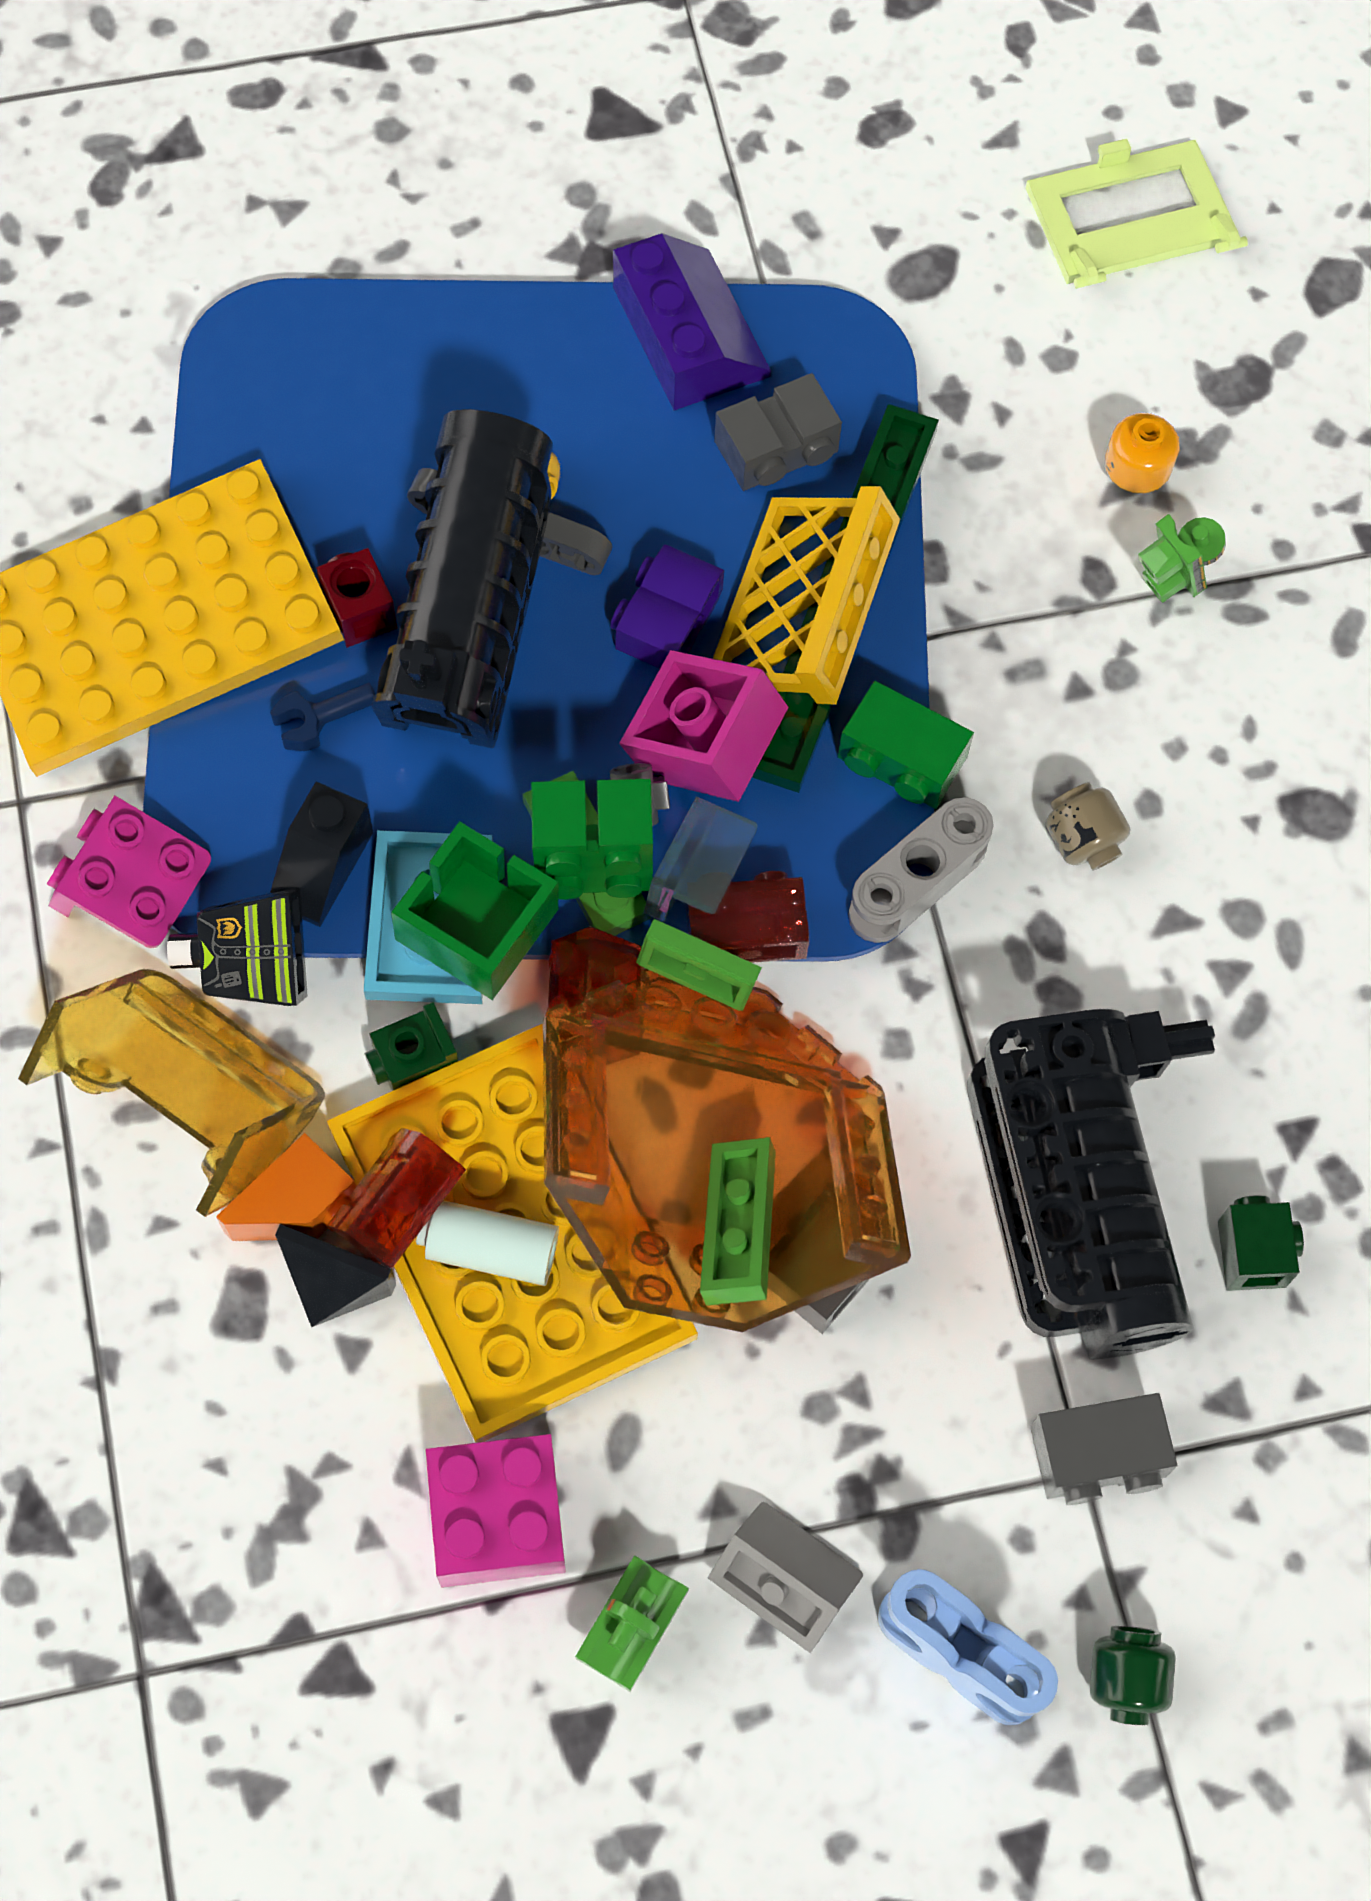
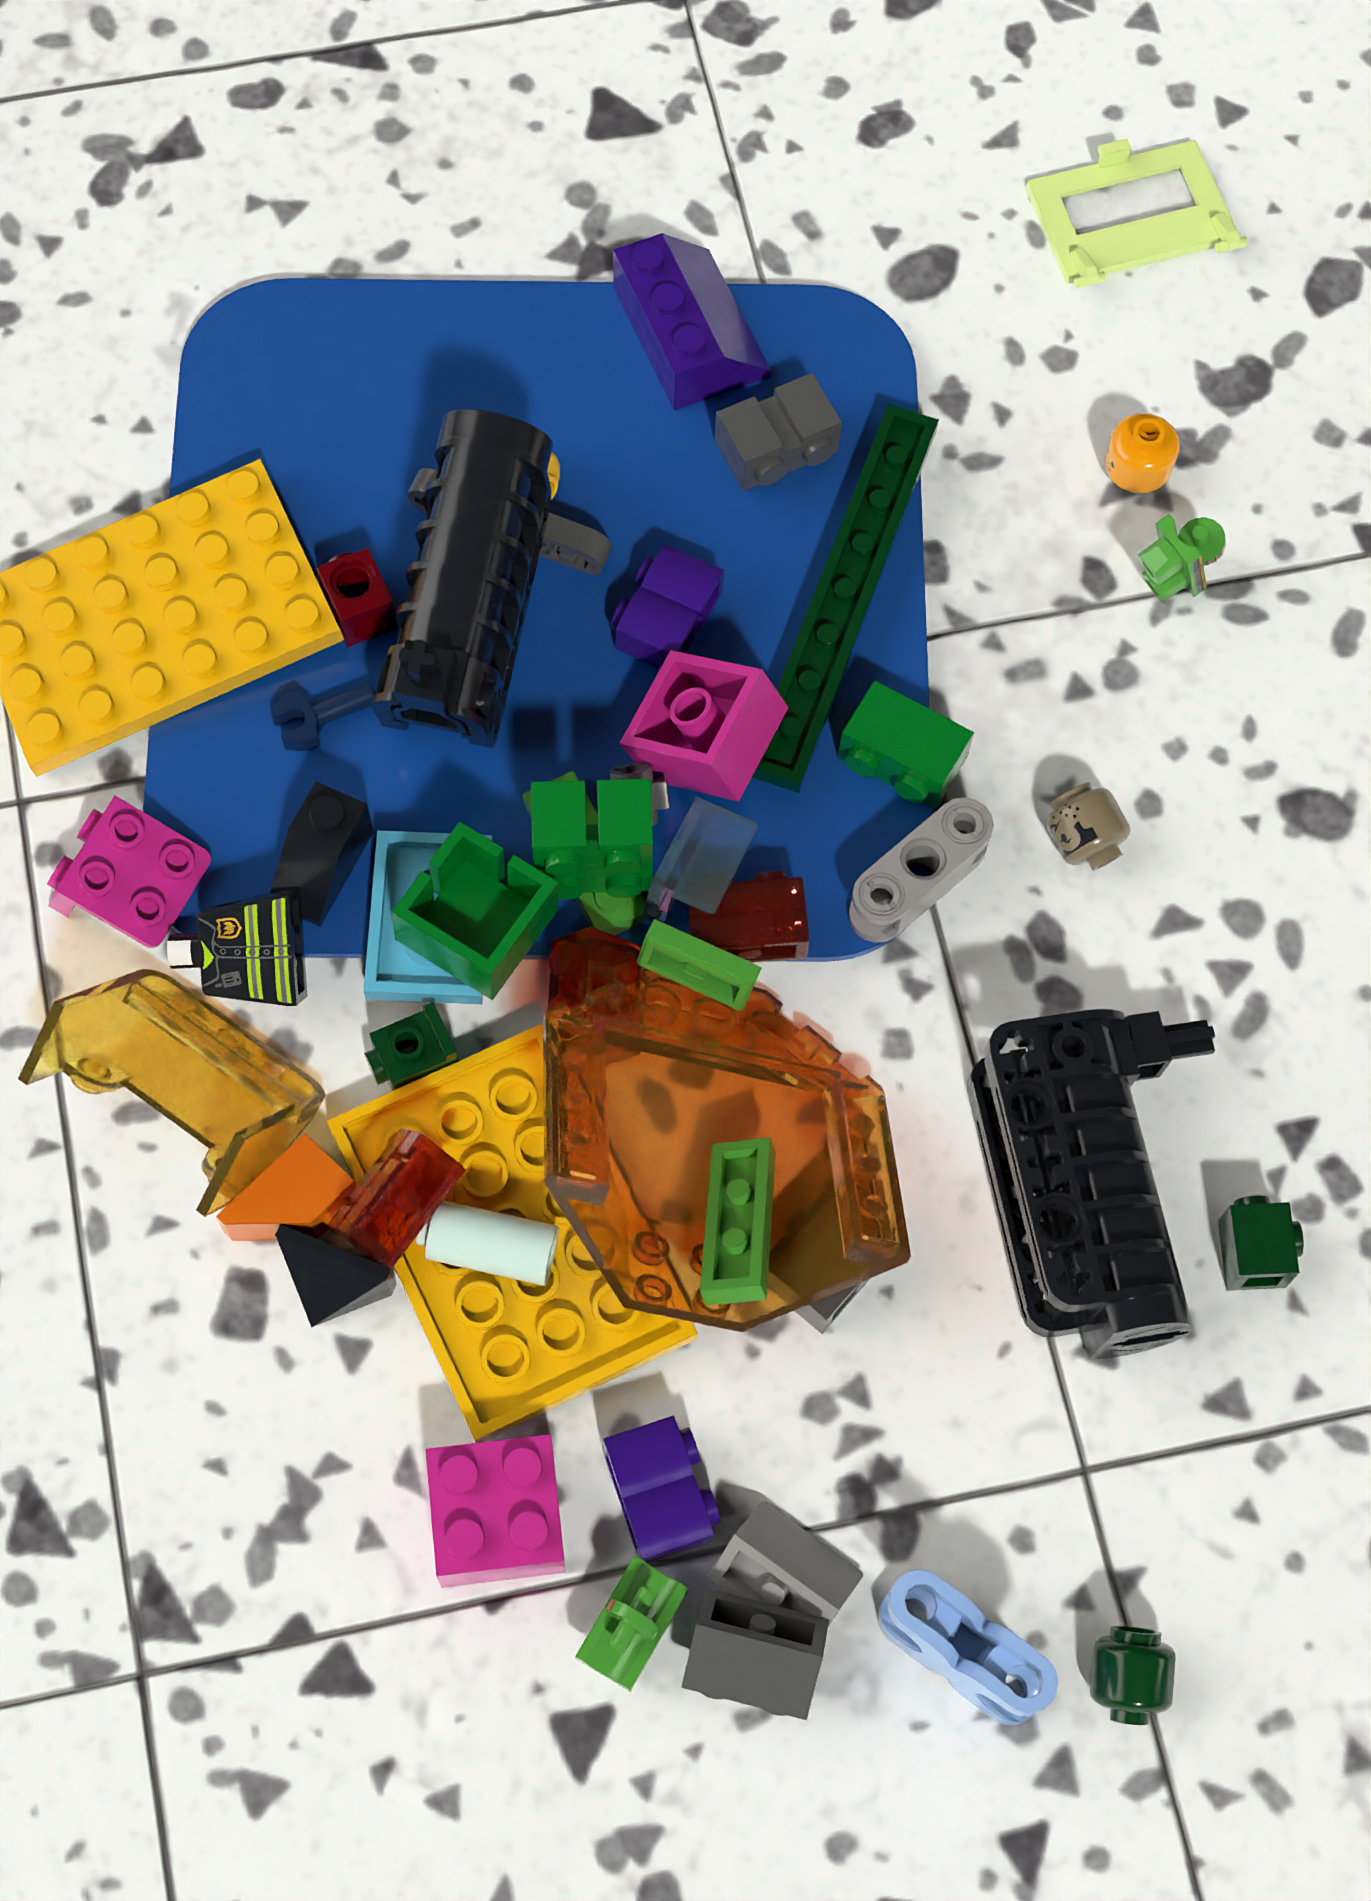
(659, 1489): none -> dark purple brick
(755, 1654): none -> dark grey brick
(842, 595): yellow fence -> none
(1102, 1447): dark grey brick -> none

